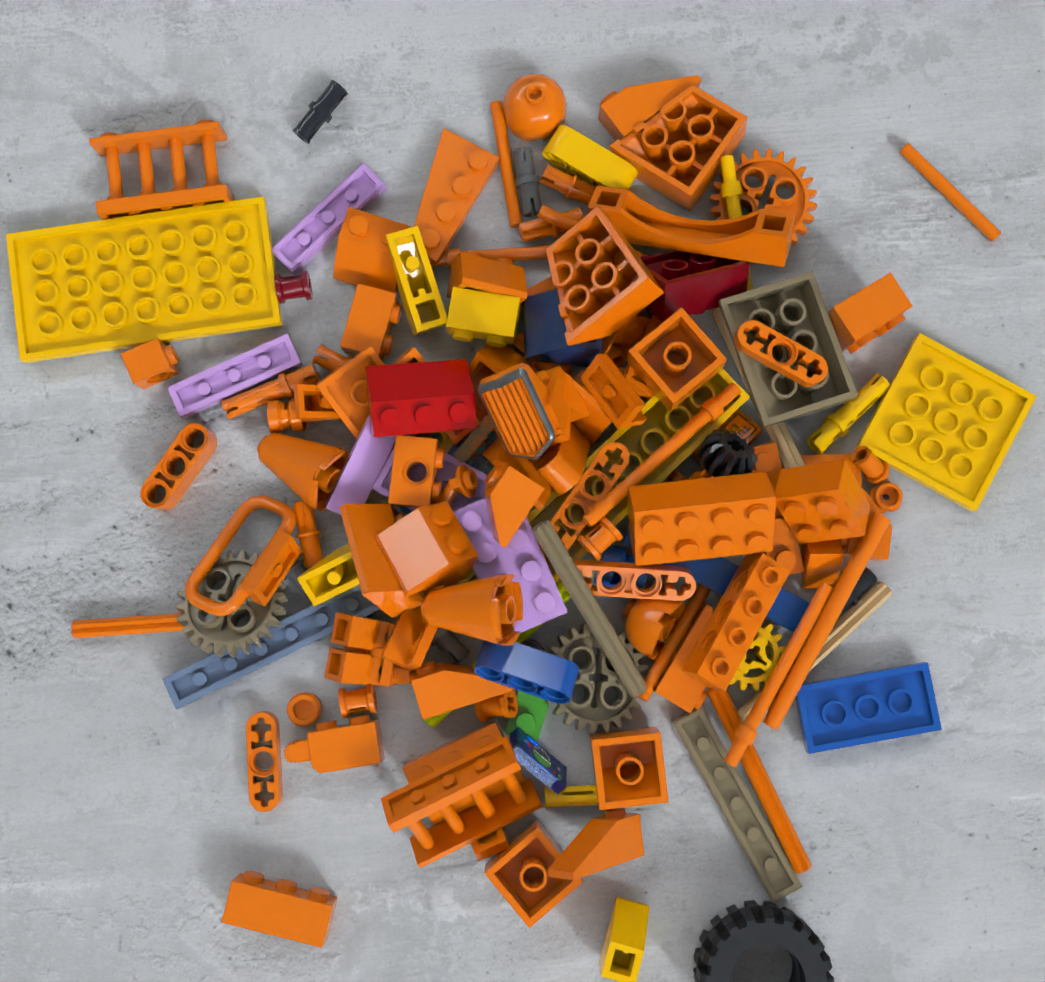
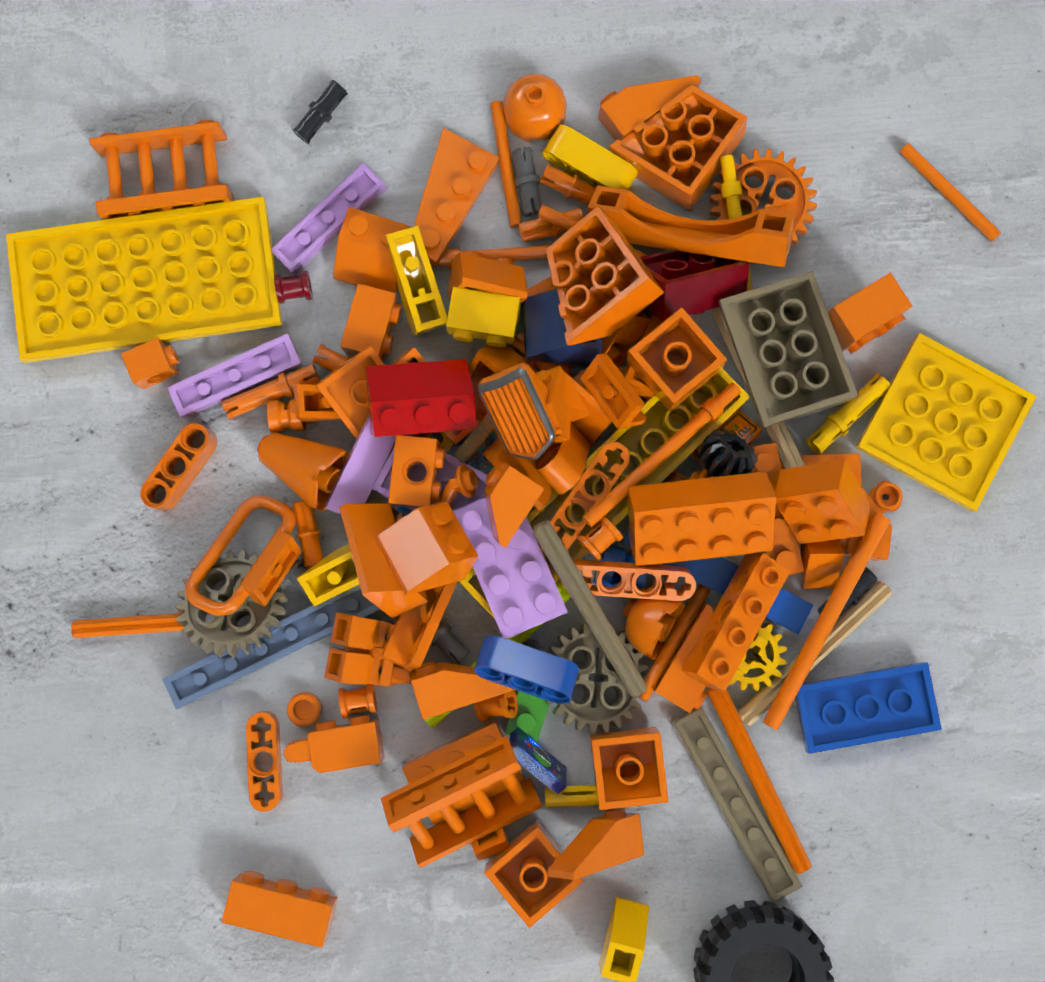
(478, 608): orange cone -> none
(746, 732): orange bar -> none
(796, 374): orange beam -> none
(874, 469): orange pin -> none

